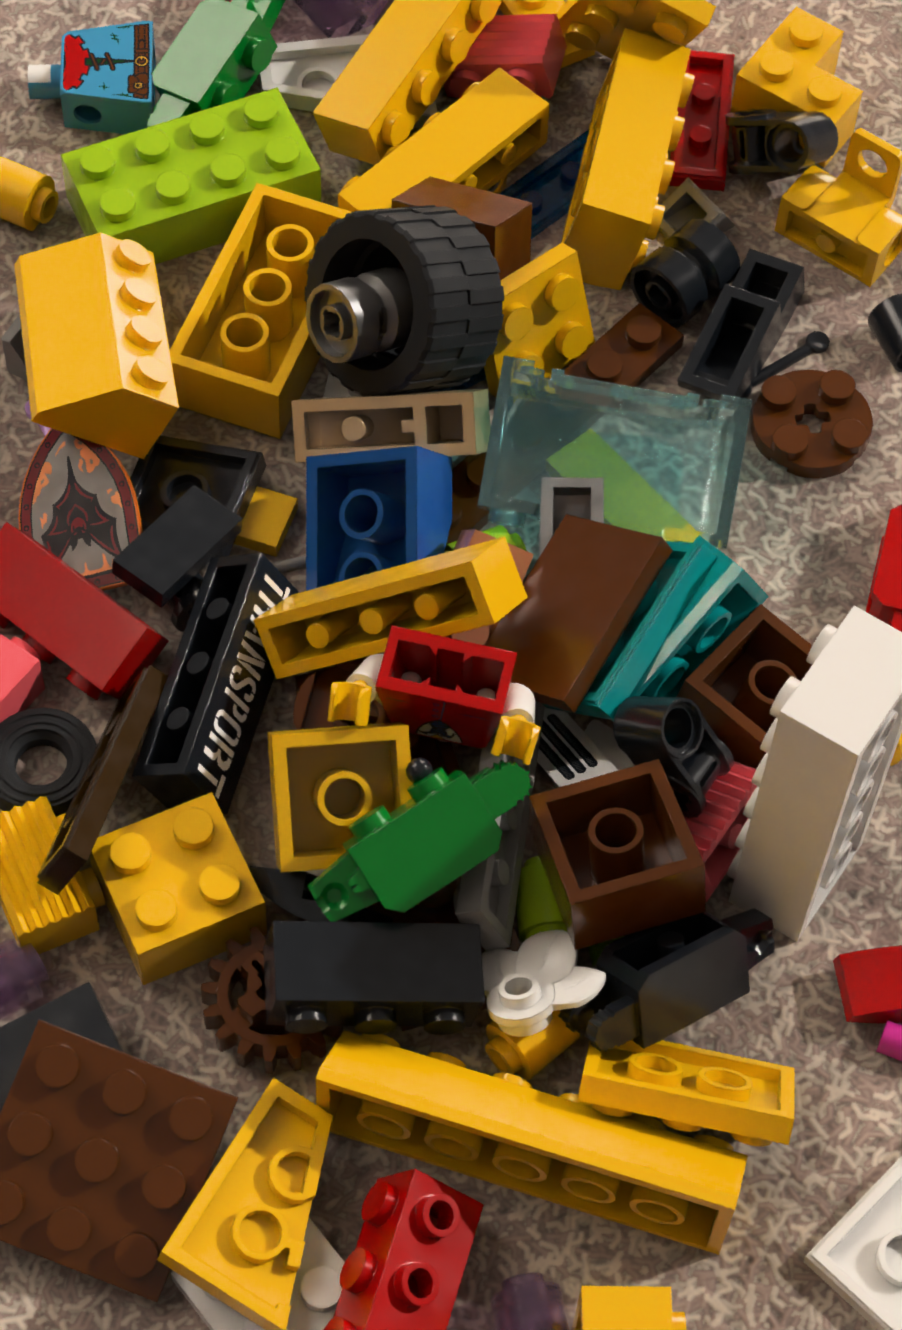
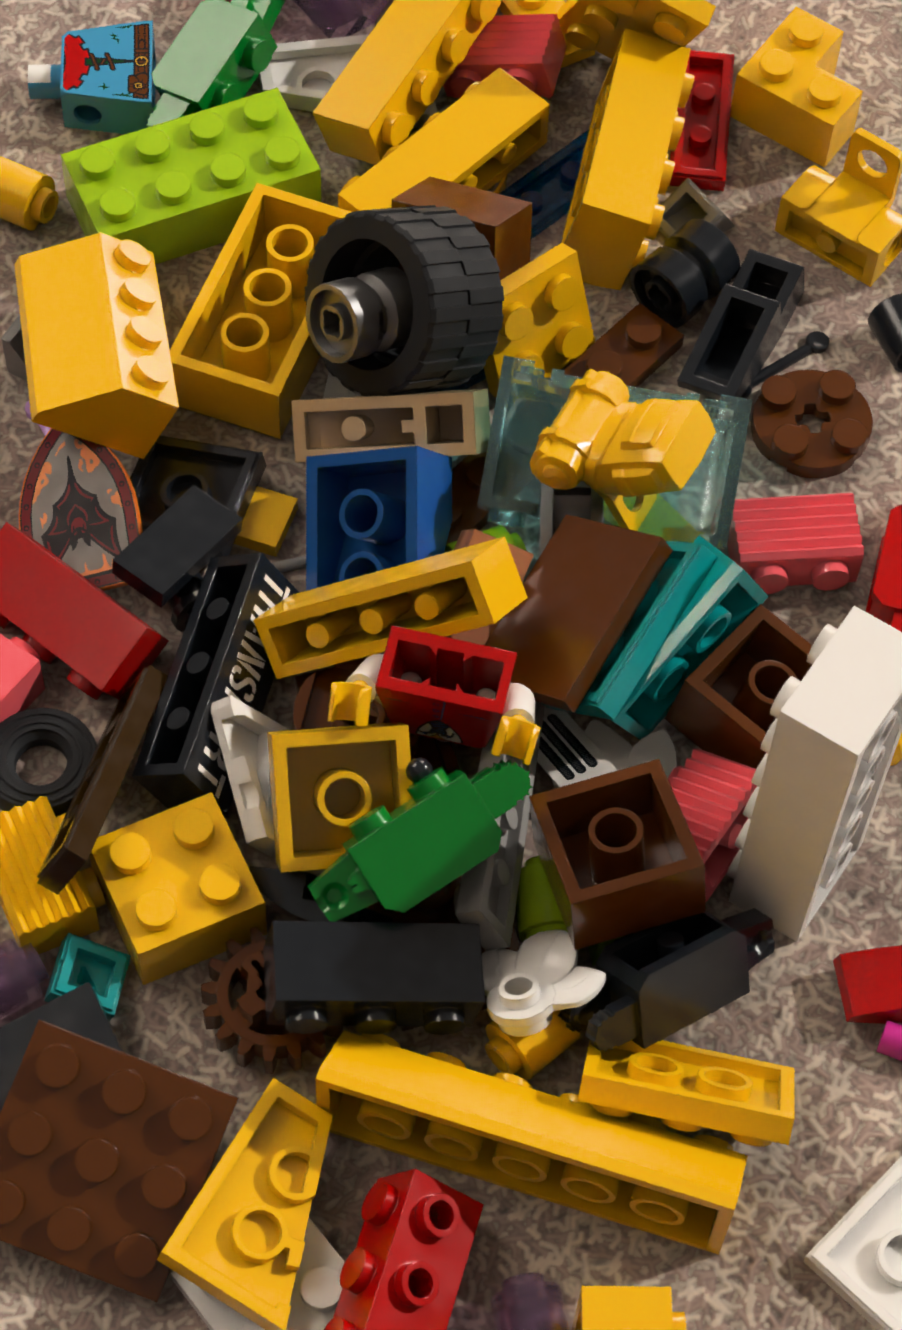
(90, 962): none -> teal tile
(246, 758): none -> white wing
(621, 445): none -> yellow piece
(681, 740): black piece -> none
(770, 142): black piece -> none
(797, 540): none -> coral brick

